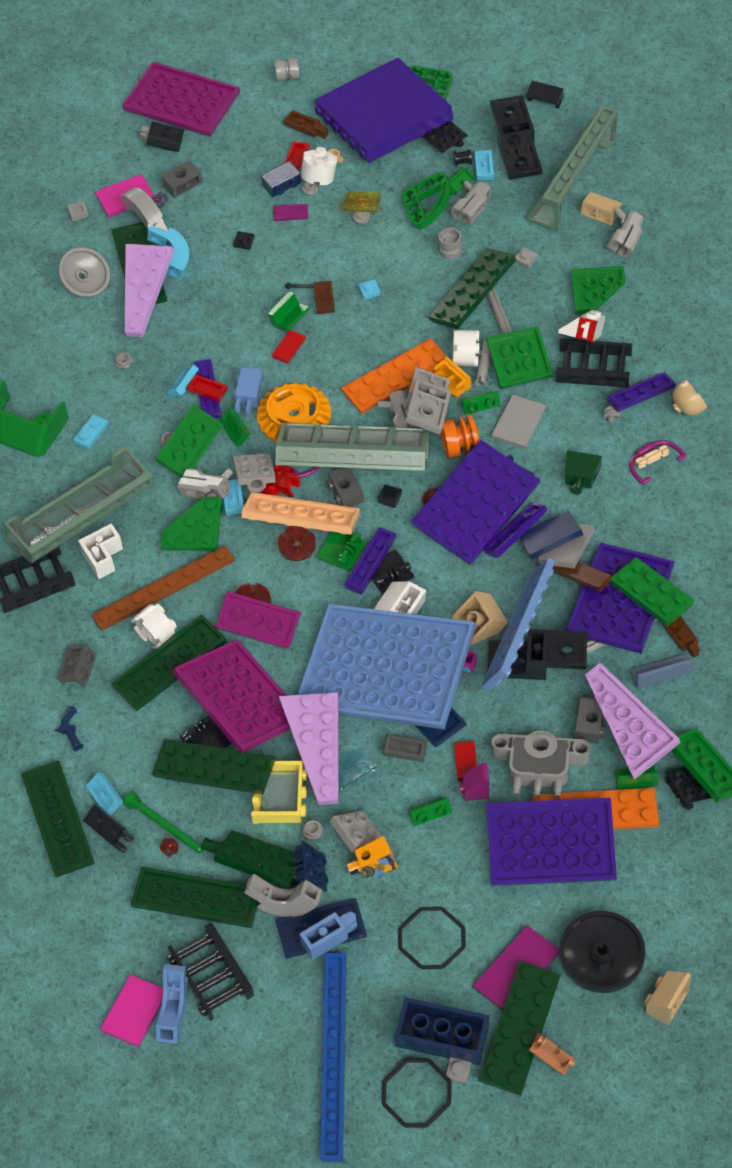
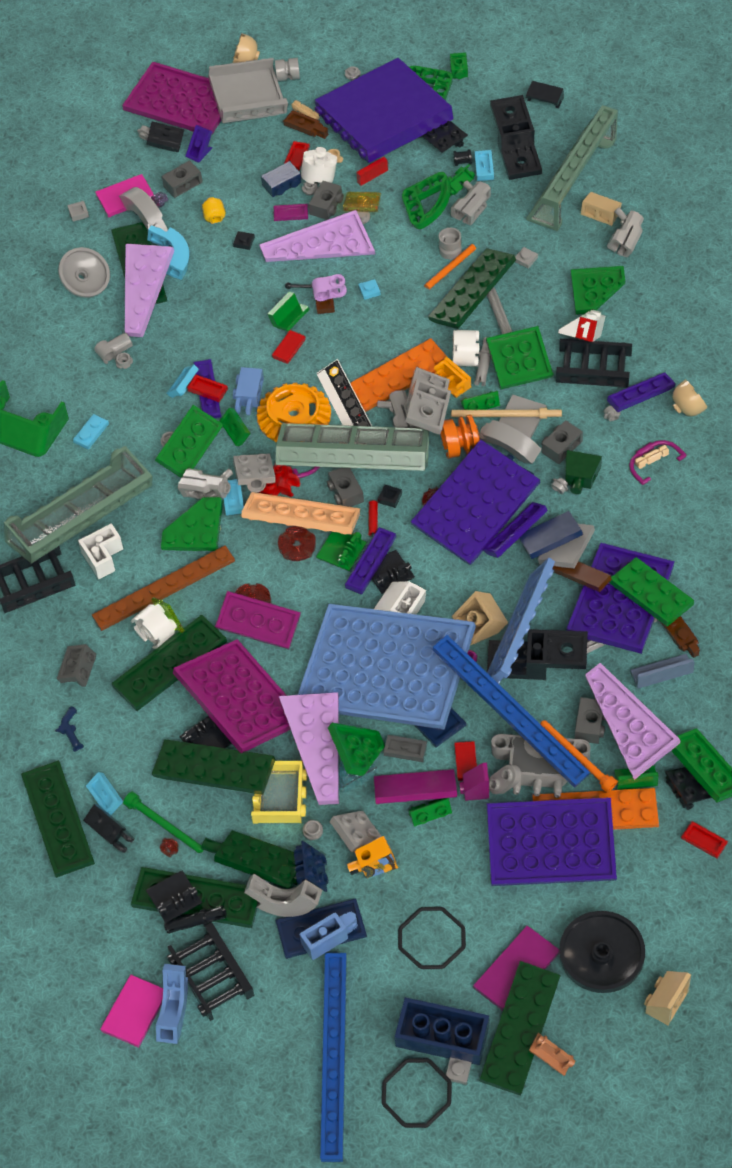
(110, 350): none -> light grey piece
(169, 613): none -> clear neon green piece
(174, 896): none -> black hinge
(199, 143): none -> dark purple slope
(203, 917): none -> black pin
(213, 210): none -> yellow head
(246, 49): none -> tan cylinder
(246, 90): none -> light grey panel
(296, 105): none -> tan axle
(326, 200): none -> dark grey brick
(327, 288): none -> lavender piece
(328, 239): none -> lavender wing
(342, 395): none -> sticker
(352, 73): none -> light grey plate
(356, 747): none -> green plate
(372, 171): none -> red tile
(373, 517): none -> red piece
(415, 786): none -> magenta tile
(450, 266): none -> orange bar
(459, 65): none -> green brick
(504, 779): none -> light grey plate
(511, 440): none -> light grey arch
(511, 711): none -> blue plate
(543, 413): none -> tan bar
(559, 485): none -> light grey plate
(563, 438): none -> dark grey brick
(607, 782): none -> orange piece
(704, 839): none -> red tile

